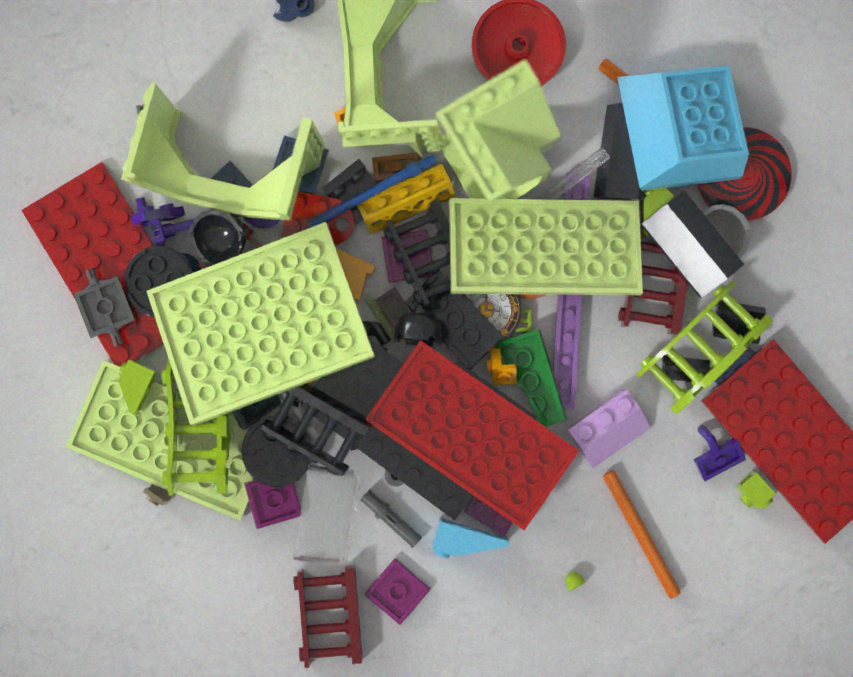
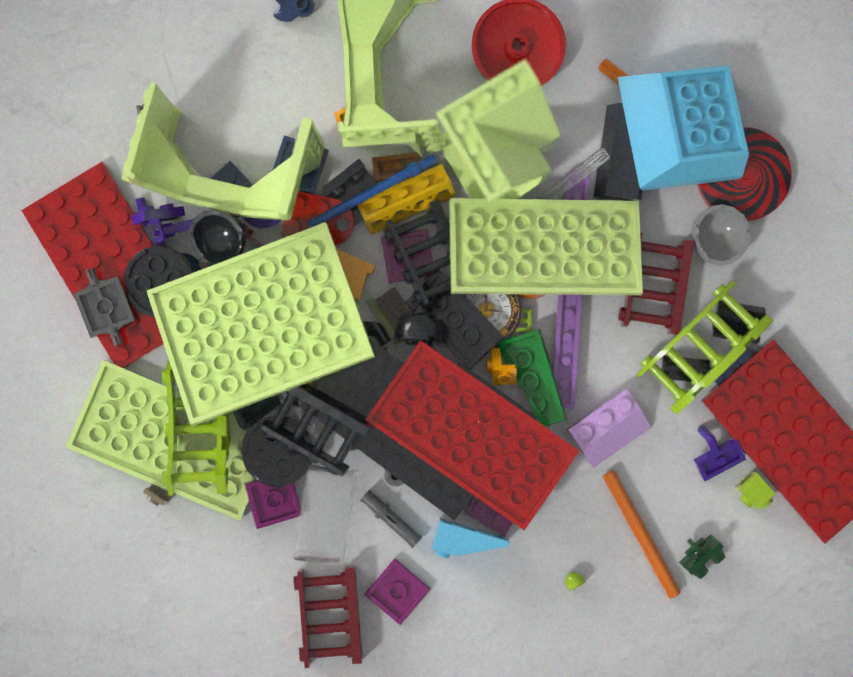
(135, 384): lime slope -> none
(652, 202): lime slope -> none
(692, 244): slope -> none
(700, 553): none -> dark green hips

